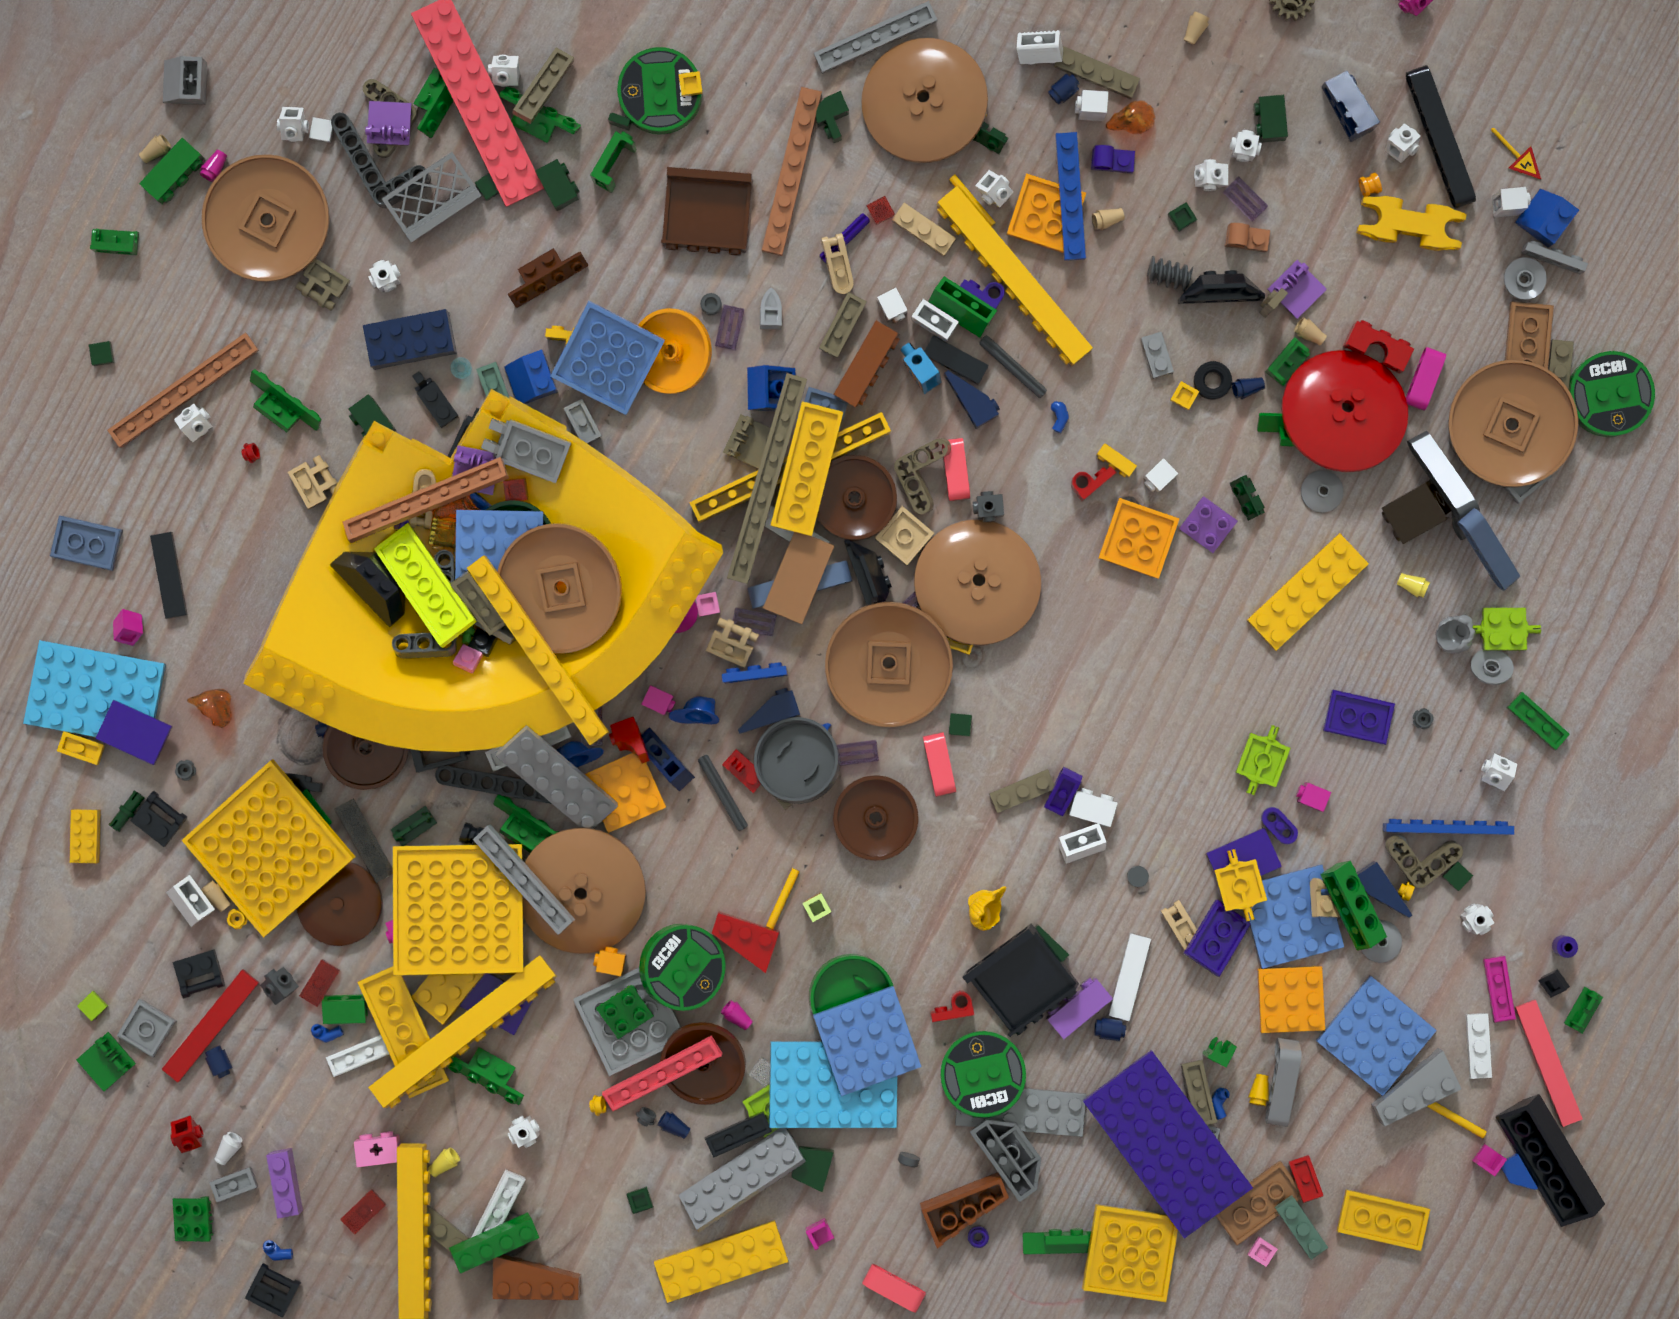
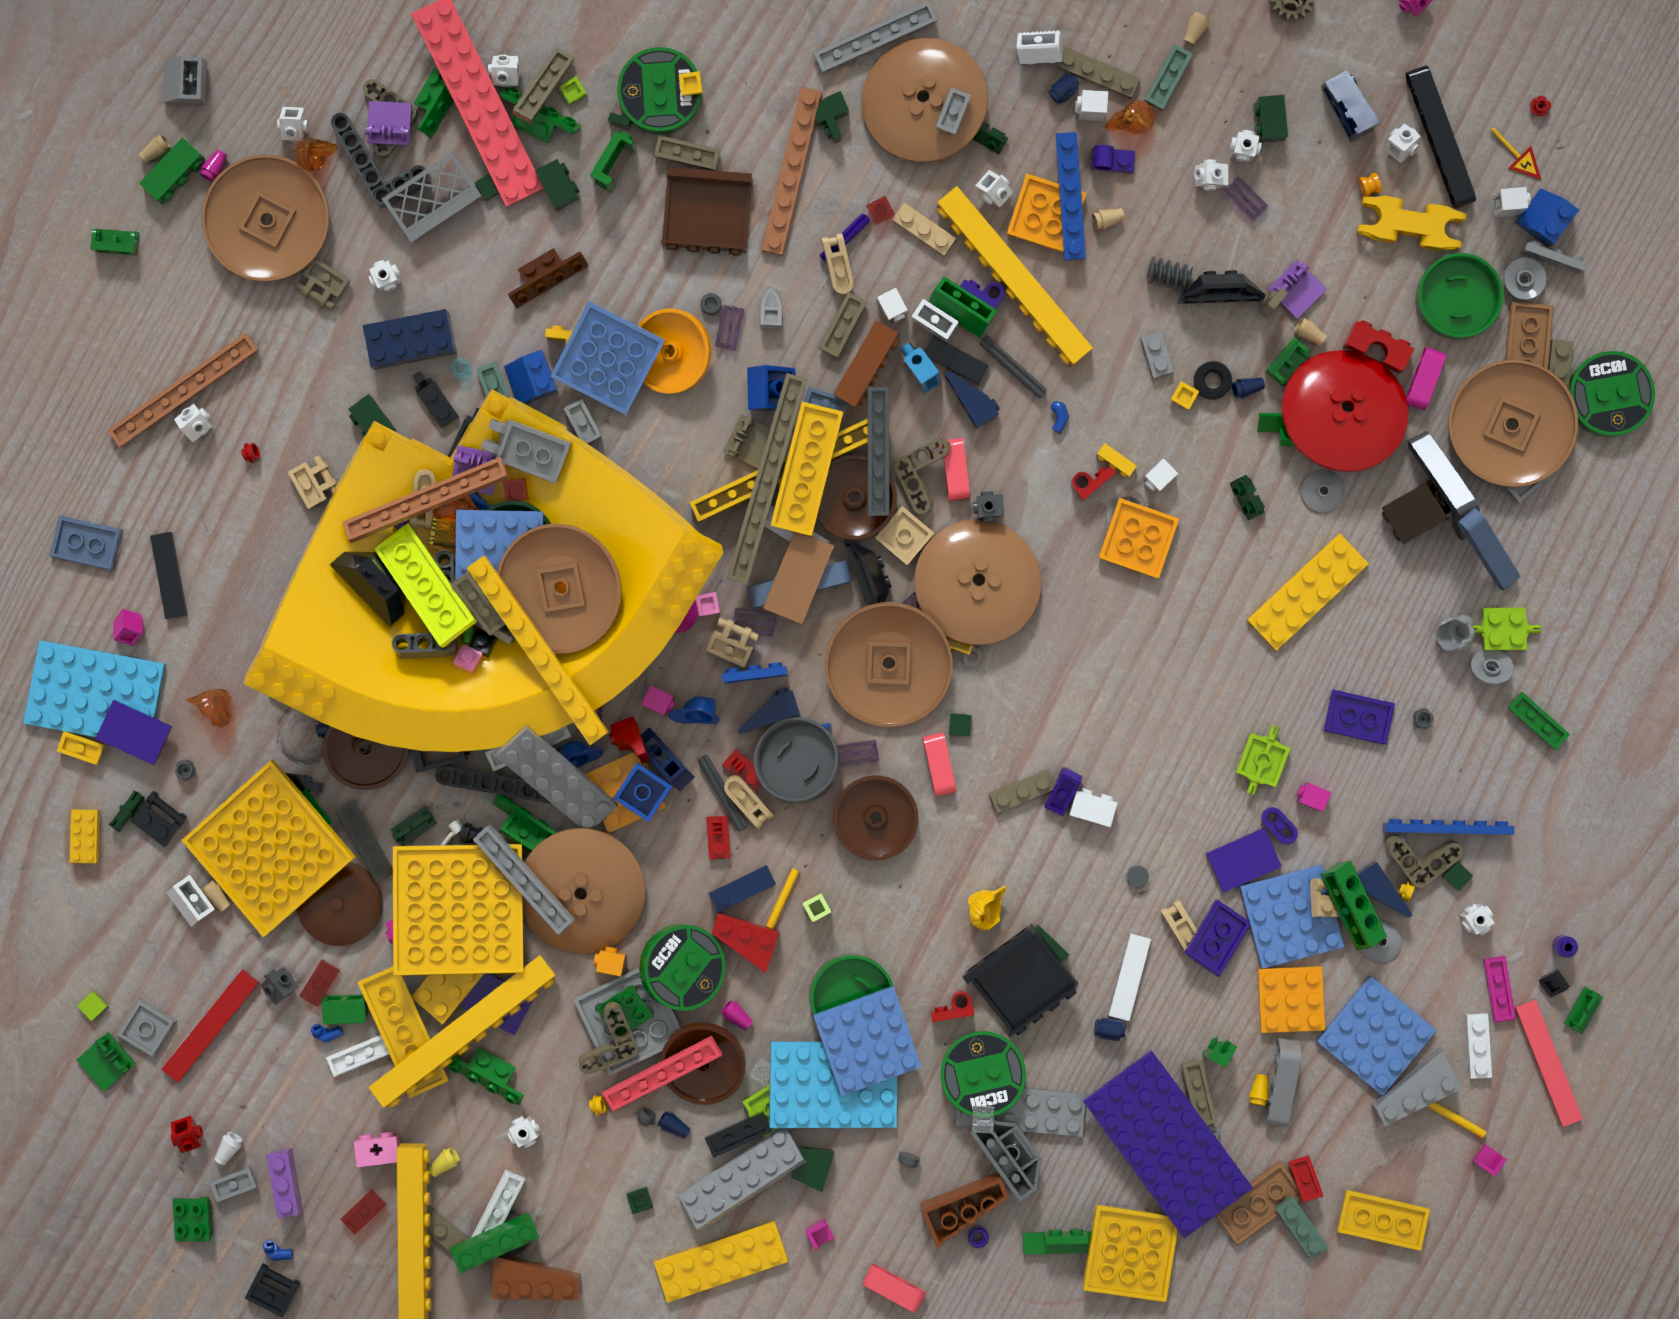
(101, 353): dark green tile -> none
(198, 966): black plate -> none
(218, 1062): dark blue brick -> none
(233, 922): yellow plate -> none
(280, 406): green bracket -> none
(312, 153): none -> clear orange hair
(321, 130): white tile -> none
(455, 827): none -> white hand
(572, 90): none -> lime tile
(620, 1042): none -> dark tan beam
(643, 792): none -> blue brick
(687, 153): none -> dark tan plate
(718, 837): none -> red plate
(741, 888): none -> dark blue slope
(747, 800): none -> tan plate
(878, 451): none -> dark grey plate
(953, 111): none -> light grey plate
(957, 182): yellow bar -> none
(983, 1119): none -> clear slope
(1079, 1007): medium lavender brick -> none
(1082, 843): white brick -> none
(1168, 77): none -> sand green plate
(1182, 216): dark green tile -> none
(1208, 524): medium lavender hinge -> none
(1218, 1100): blue arm -> none
(1240, 885): yellow plate -> none
(1244, 237): nougat plate -> none
(1262, 1251): bright pink plate -> none
(1413, 584): light yellow cone -> none
(1459, 296): none -> green piece
(1498, 771): white brick -> none
(1517, 1172): blue tile -> none
(1546, 105): none -> red plate
(1550, 1161): black slope -> none

